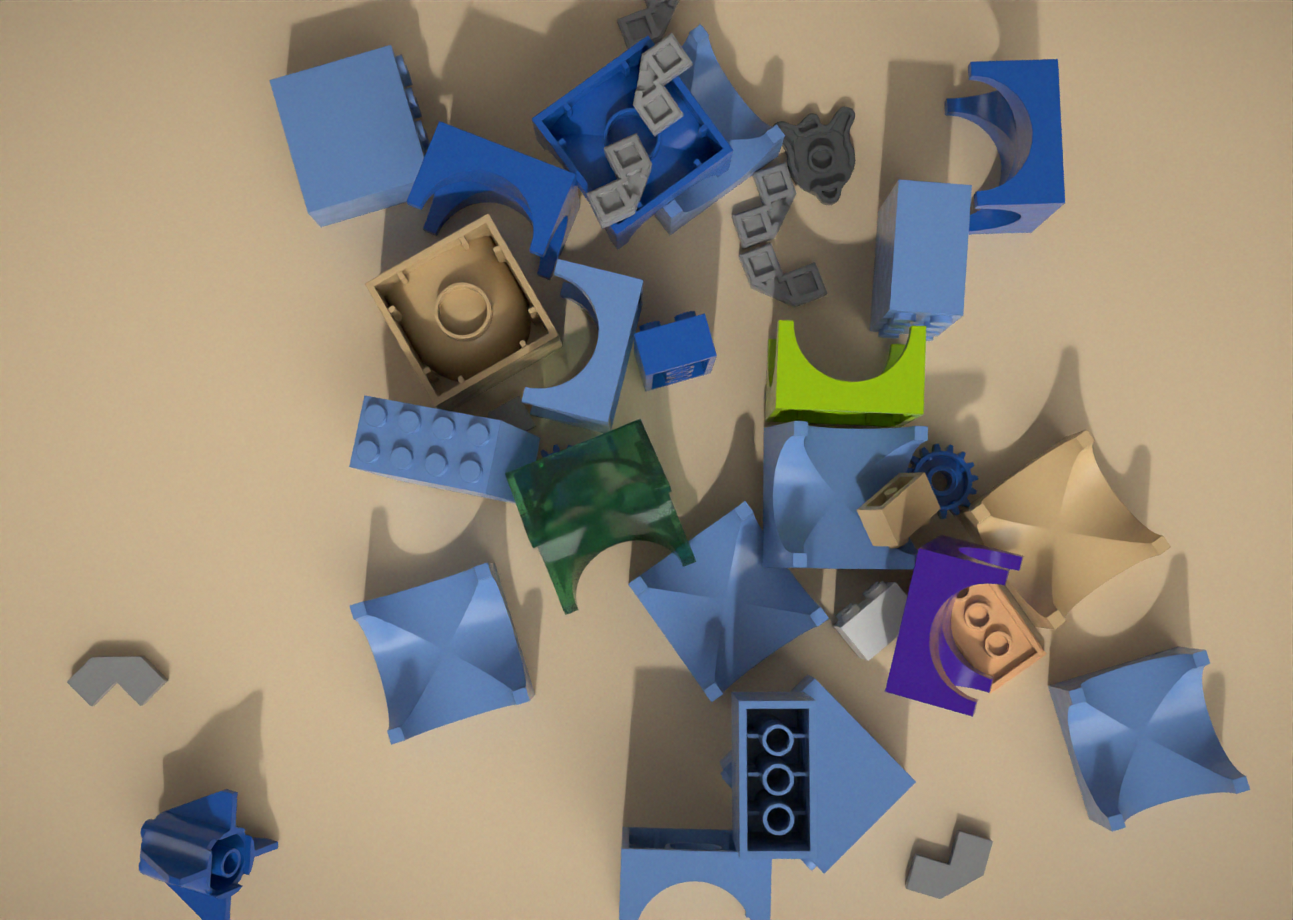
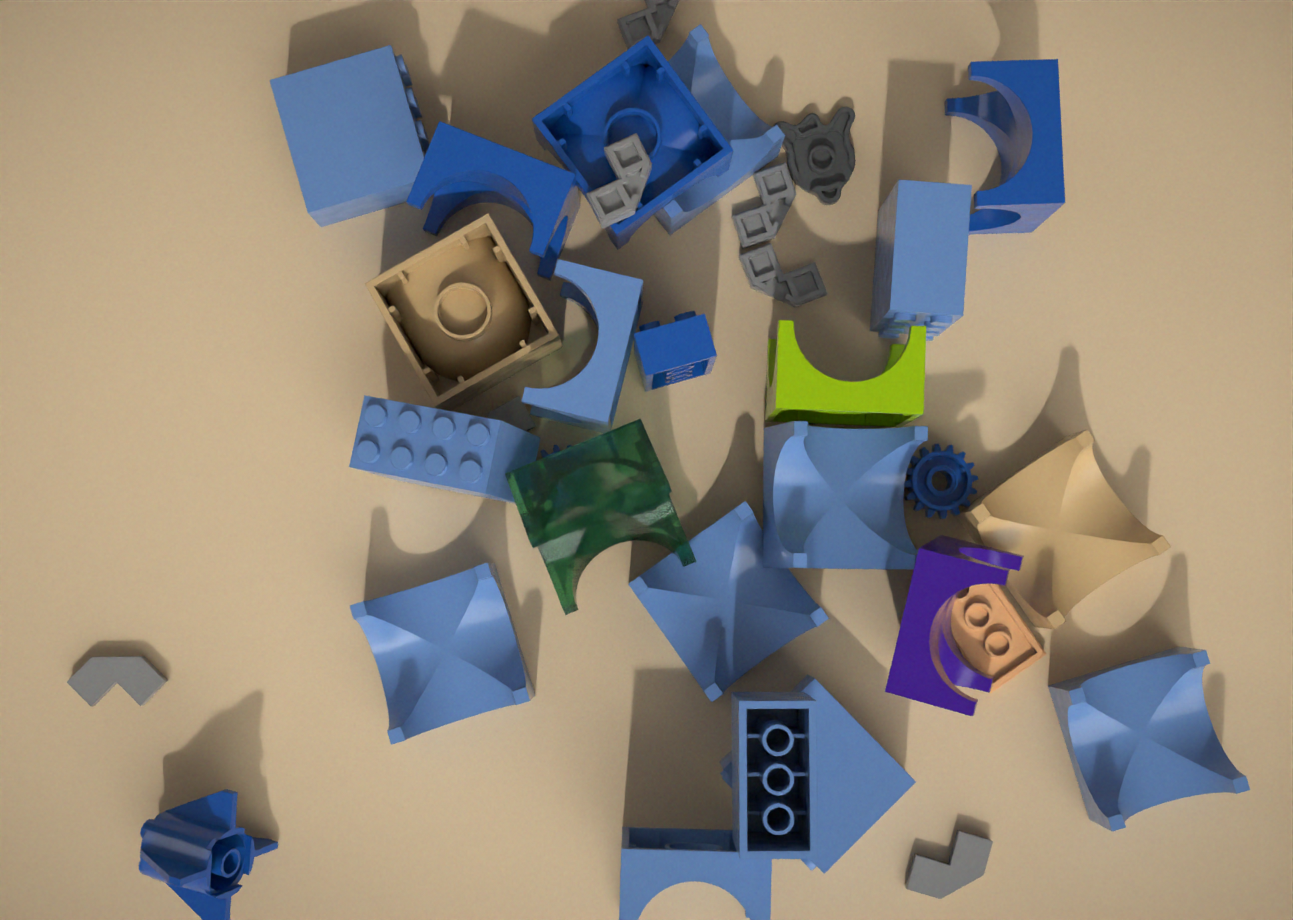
(657, 68): light grey tile -> none
(874, 620): white brick -> none
(898, 510): tan brick -> none

